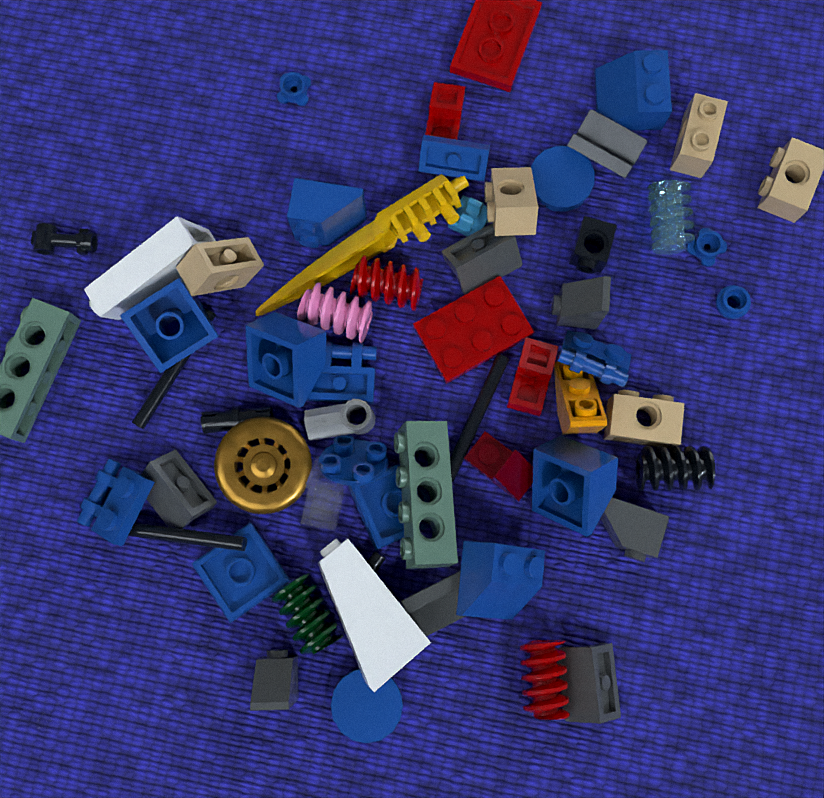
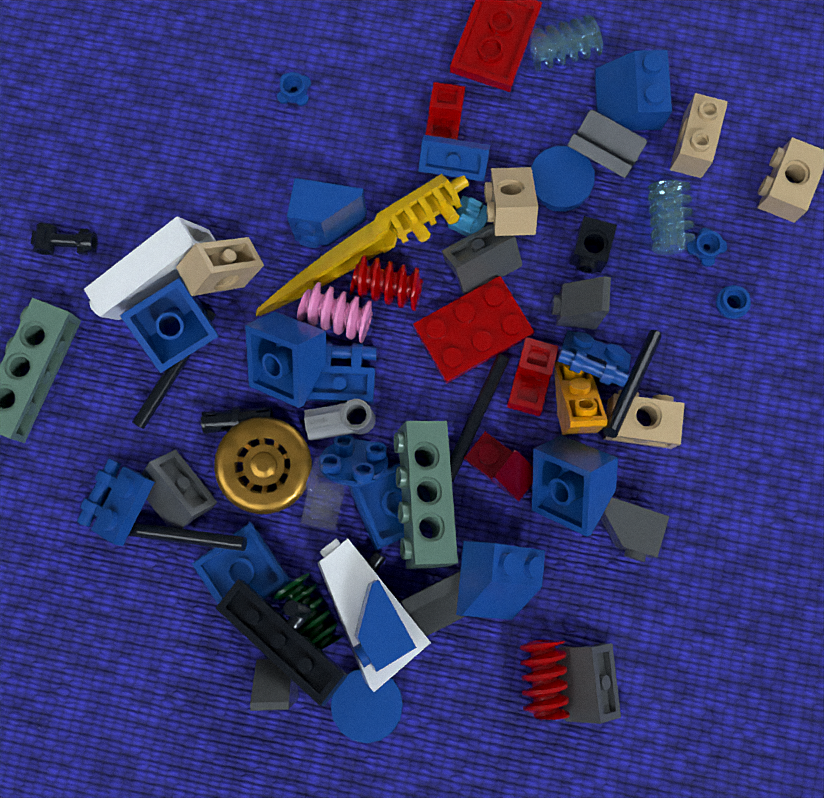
(282, 640): none -> black plate
(380, 630): none -> blue slope
(564, 40): none -> clear light blue piece
(632, 385): none -> black bar
(675, 466): black piece -> none

